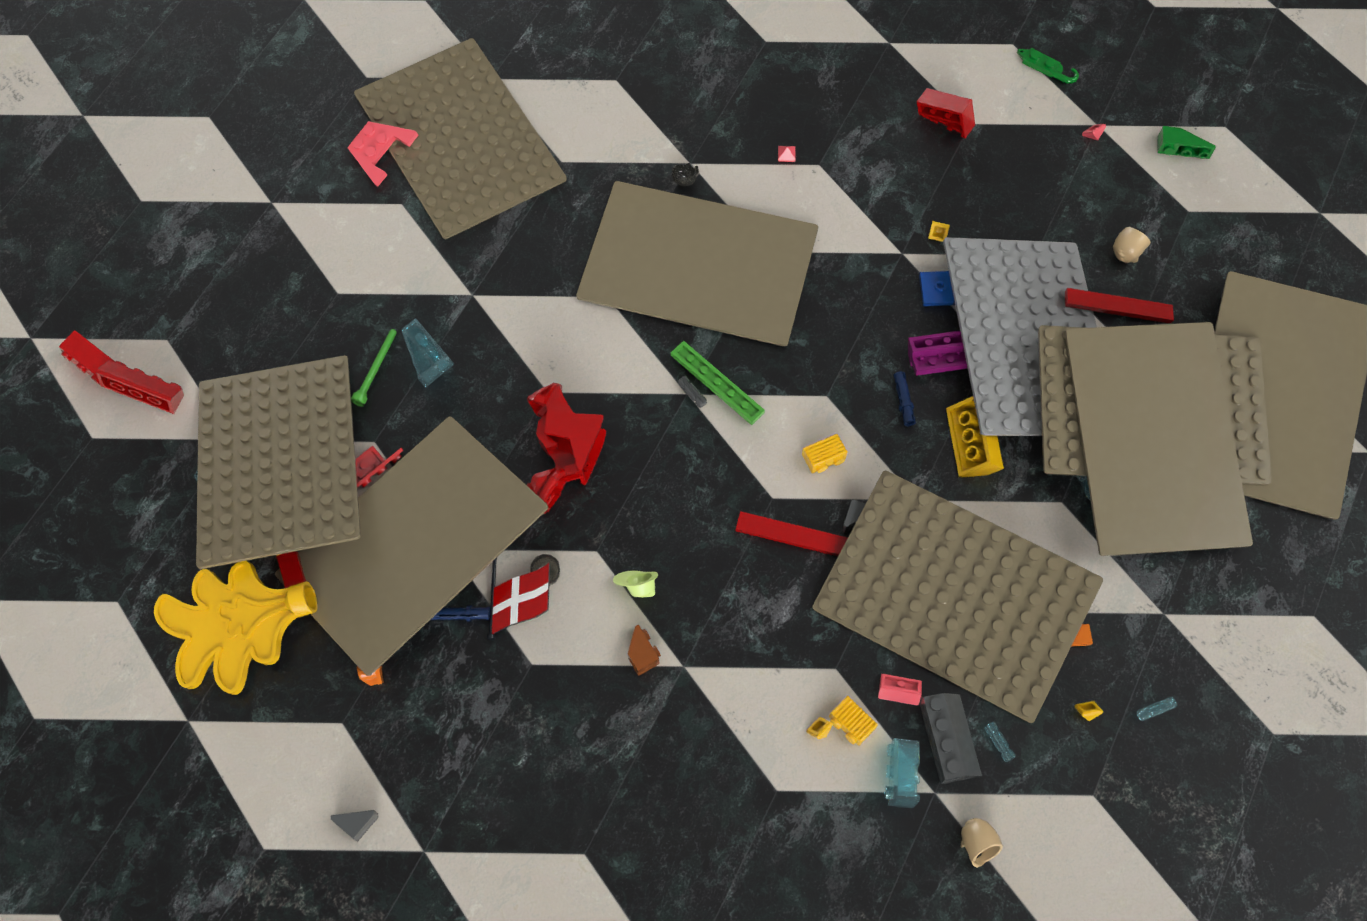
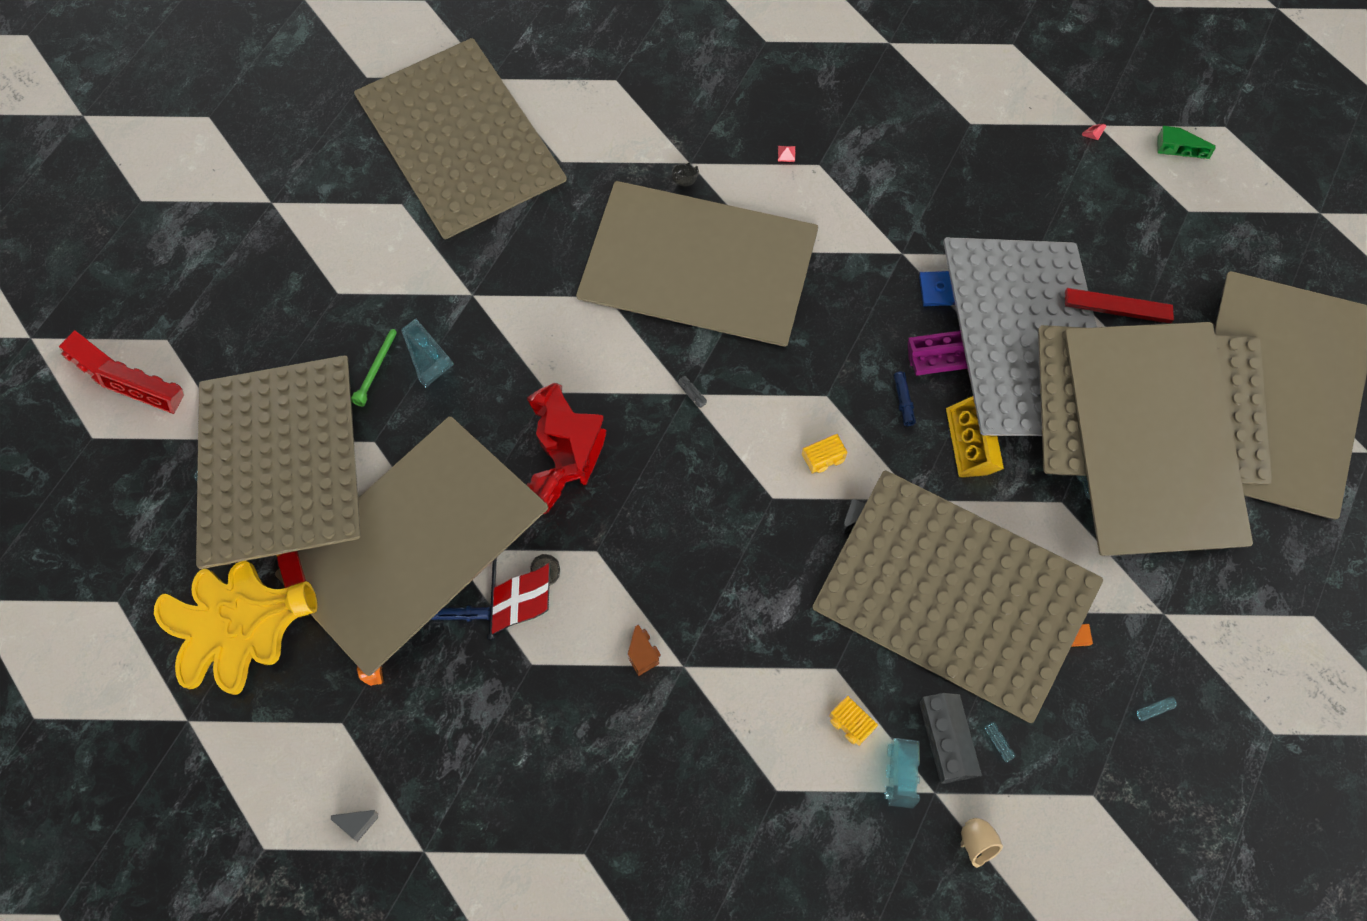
(372, 462): red bracket -> none
(374, 142): coral wing -> none
(637, 582): yellowish green piece -> none
(717, 383): bright green plate -> none
(790, 534): red tile -> none
(820, 728): yellow slope -> none
(900, 689): coral slope -> none
(938, 231): yellow slope -> none
(947, 109): red wedge -> none
(1046, 65): green plate -> none
(1089, 710): yellow slope -> none
(1130, 245): tan piece -> none

